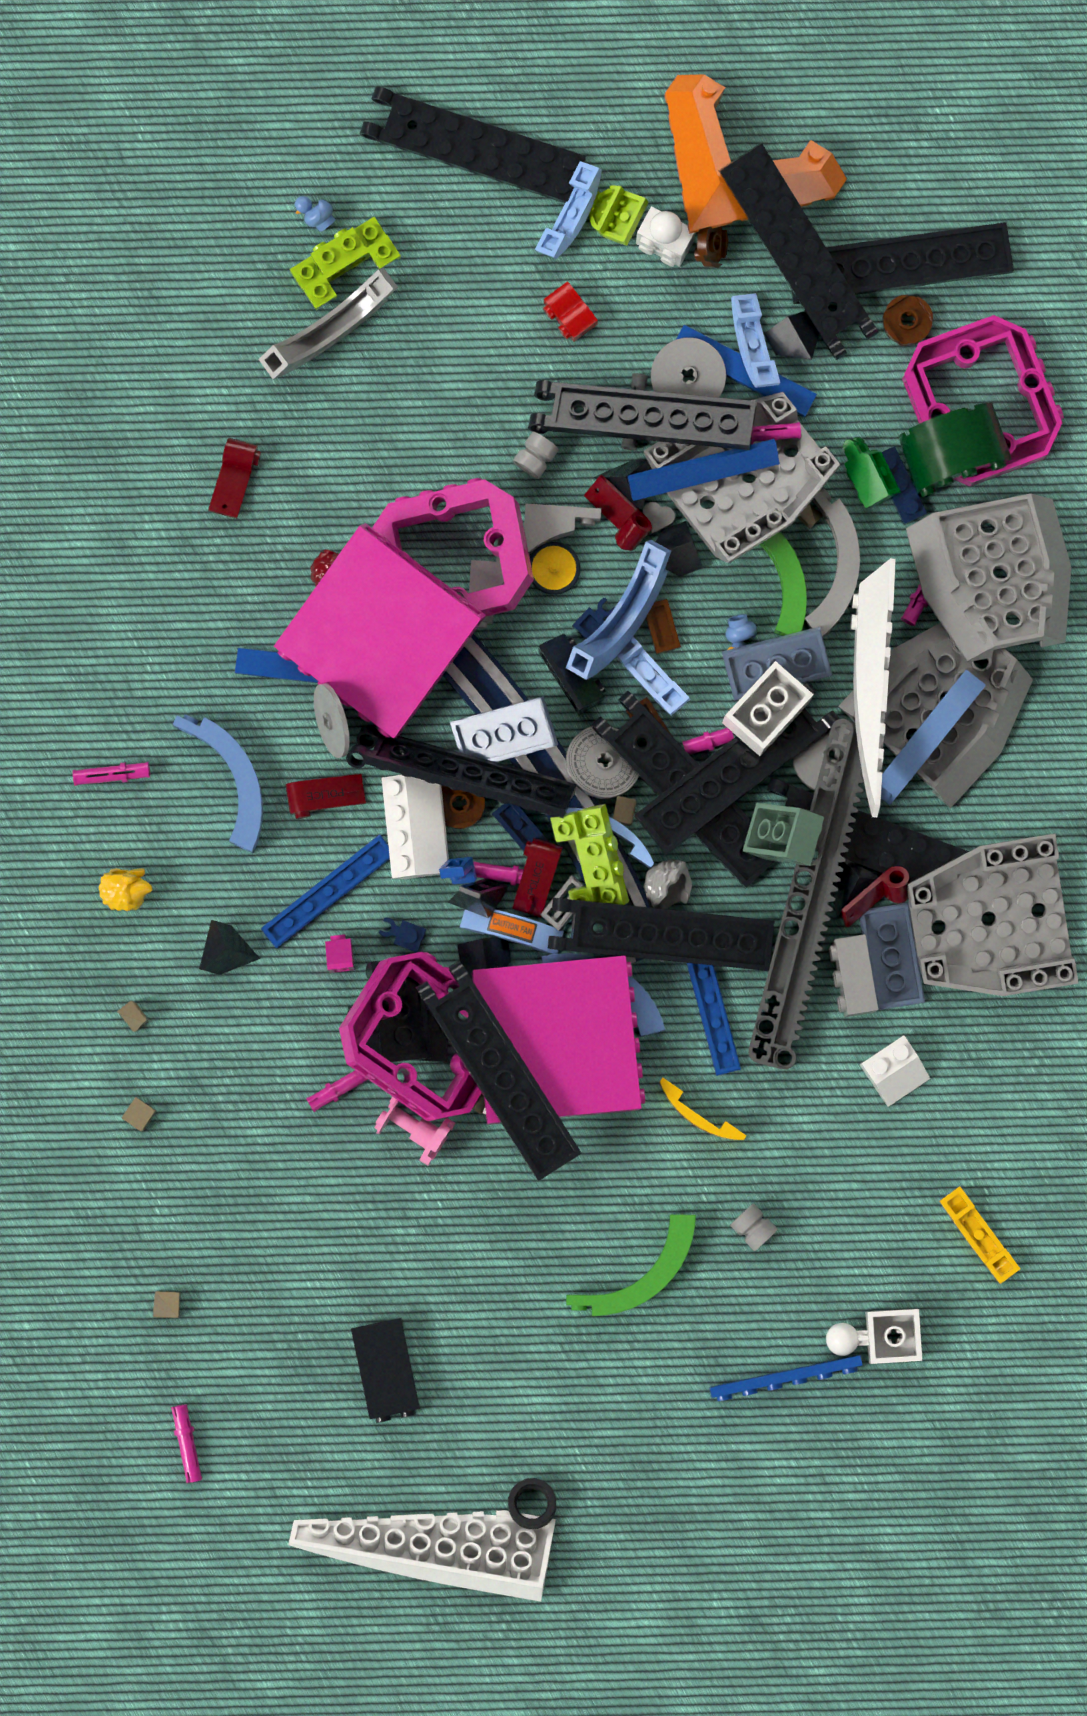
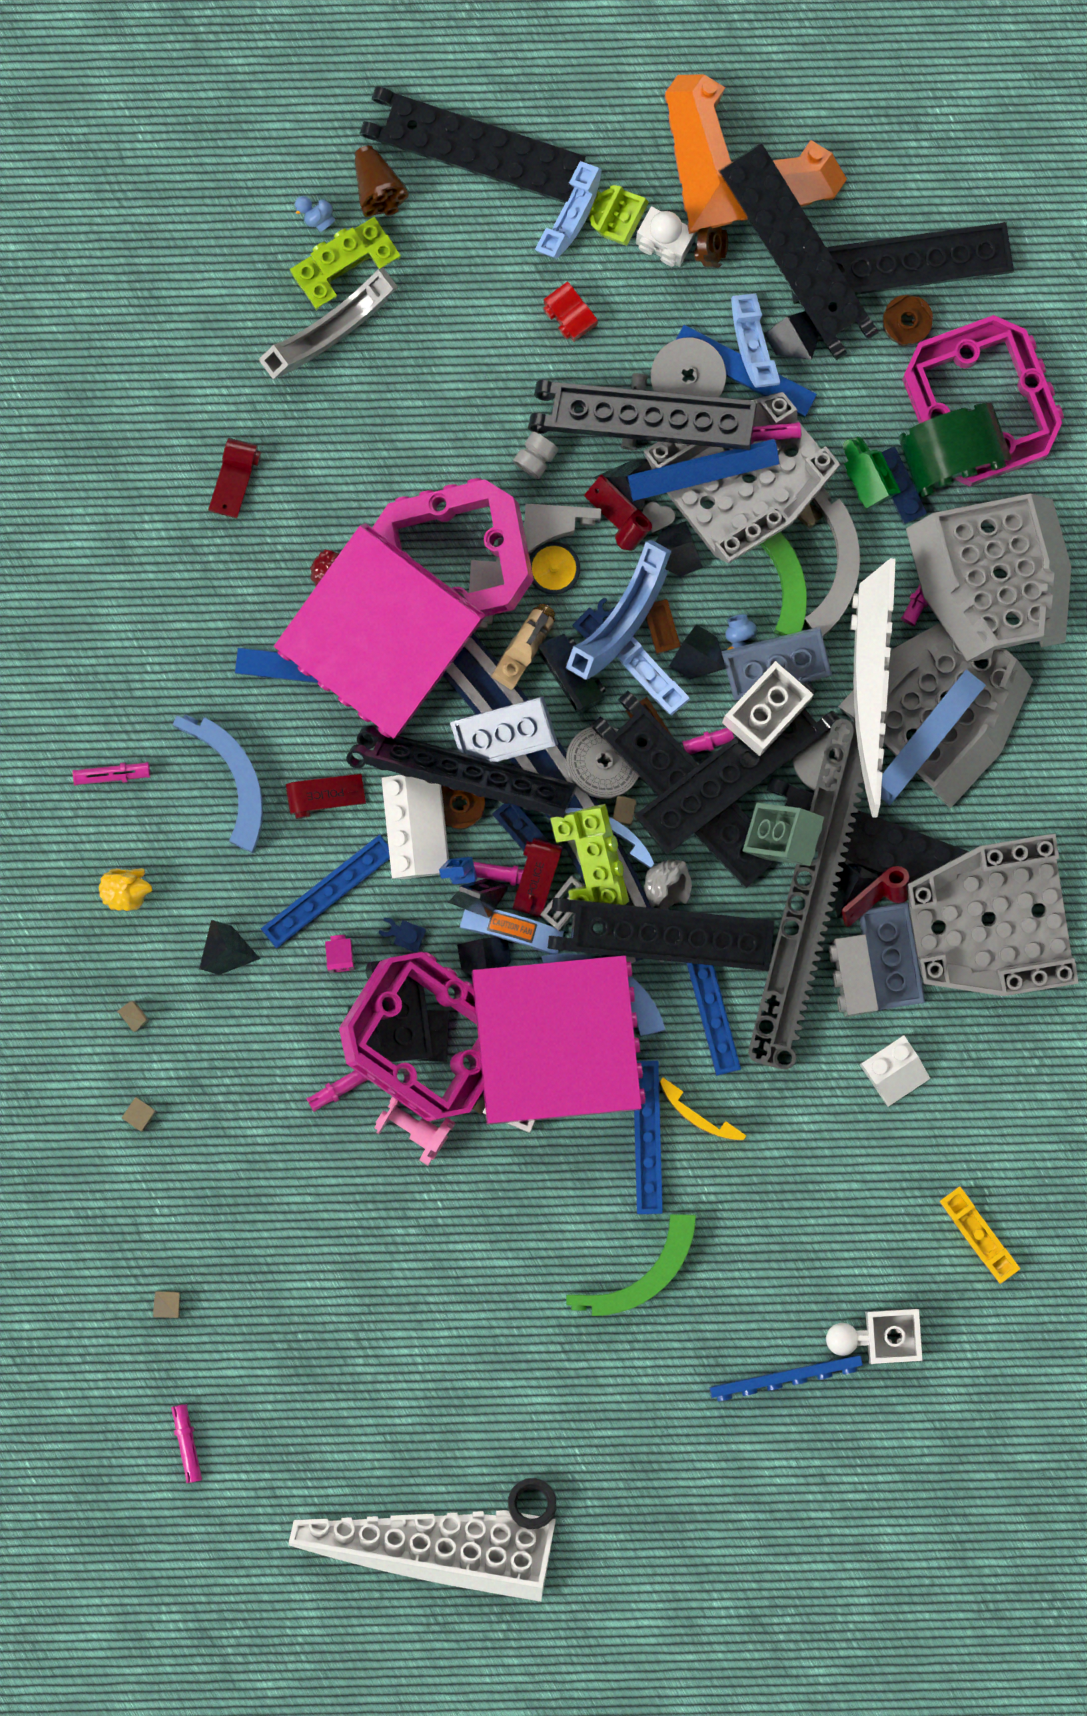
(331, 720): light grey piece -> none
(377, 184): none -> reddish brown cone
(385, 1370): black panel -> none
(501, 1075): black hinge -> none
(524, 646): none -> tan plate
(648, 1143): none -> blue plate
(698, 654): none -> black slope
(753, 1227): light grey wheel -> none

